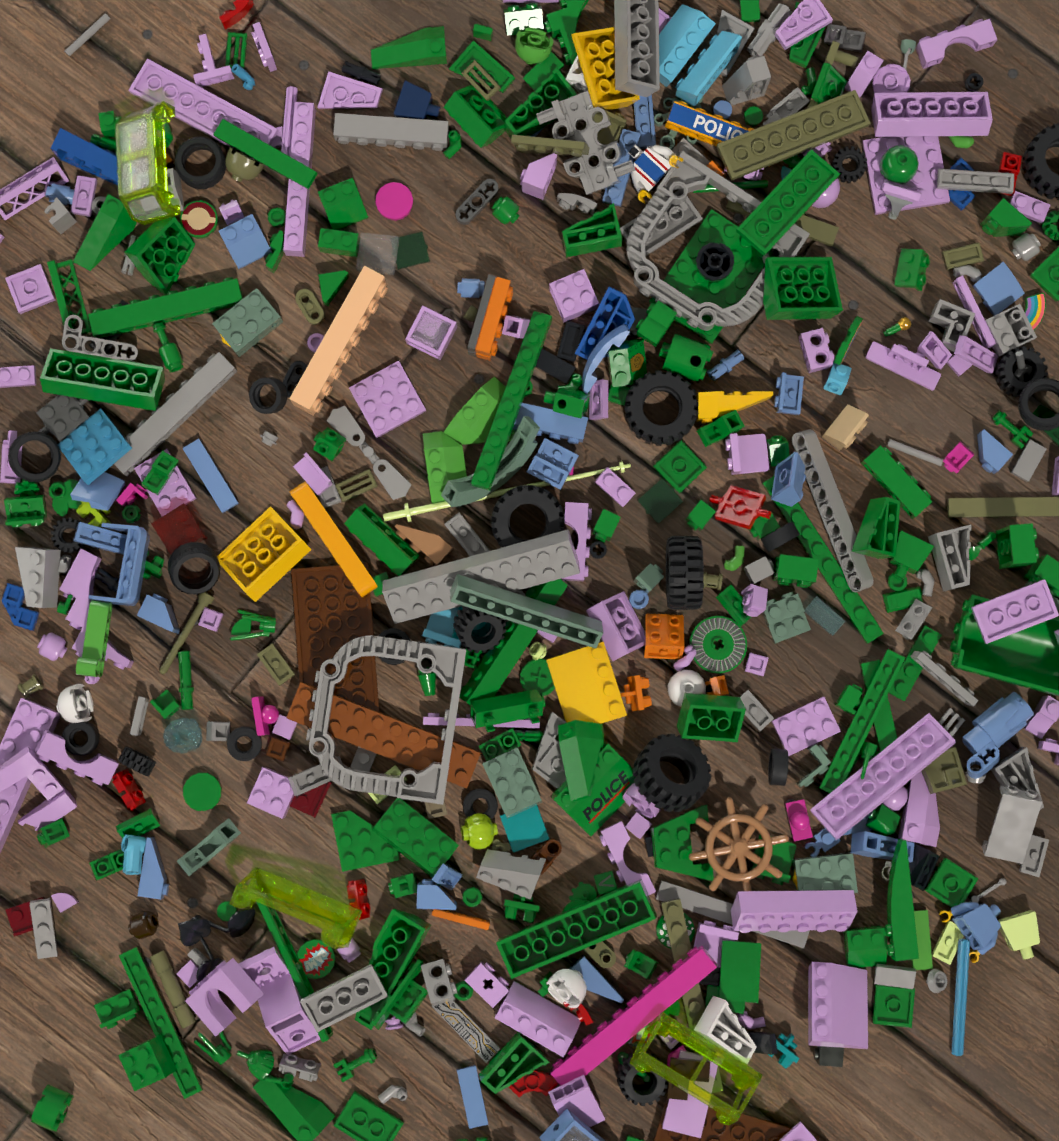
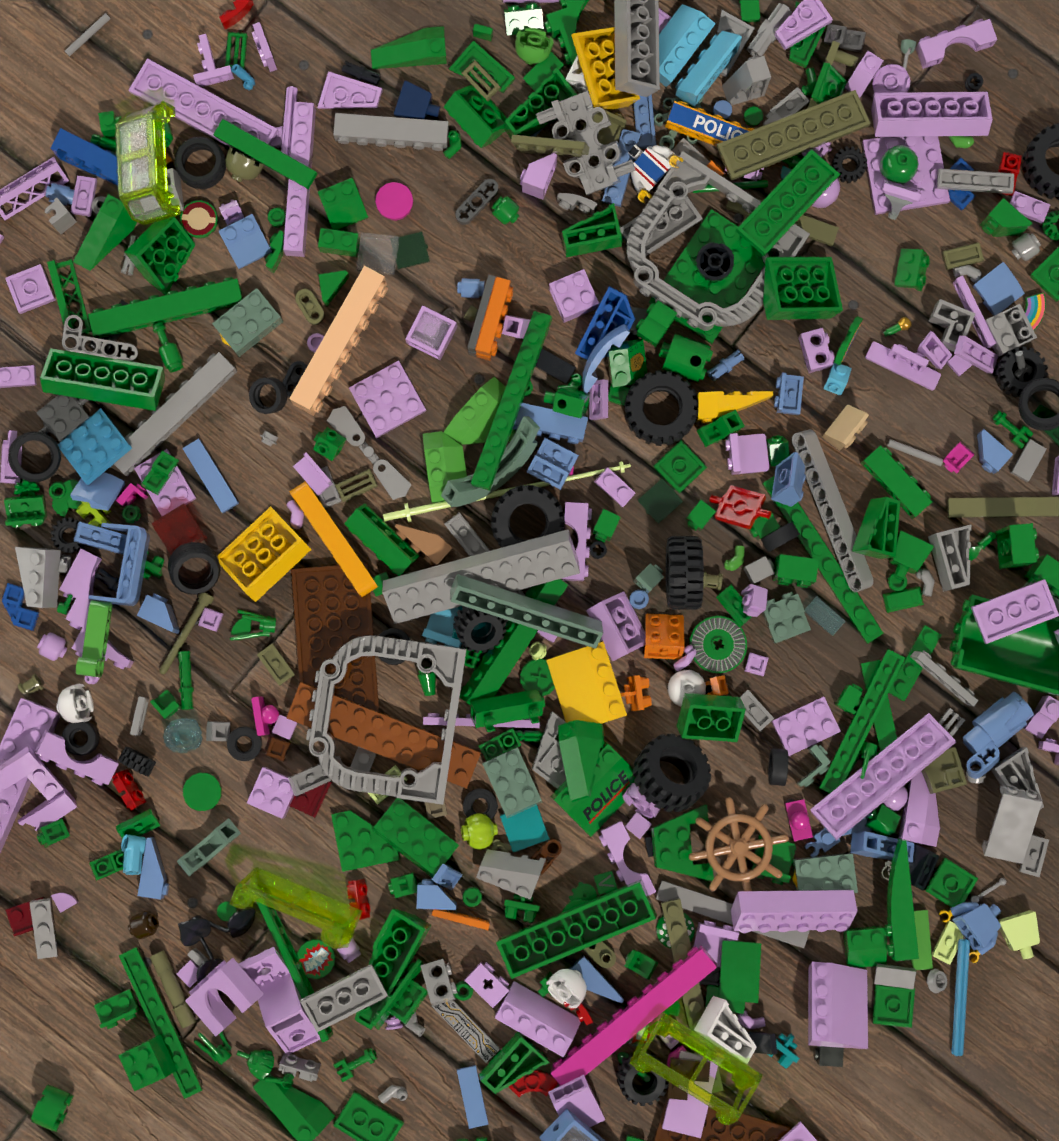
(570, 341): black tile -> none
(913, 619): light grey hinge -> none

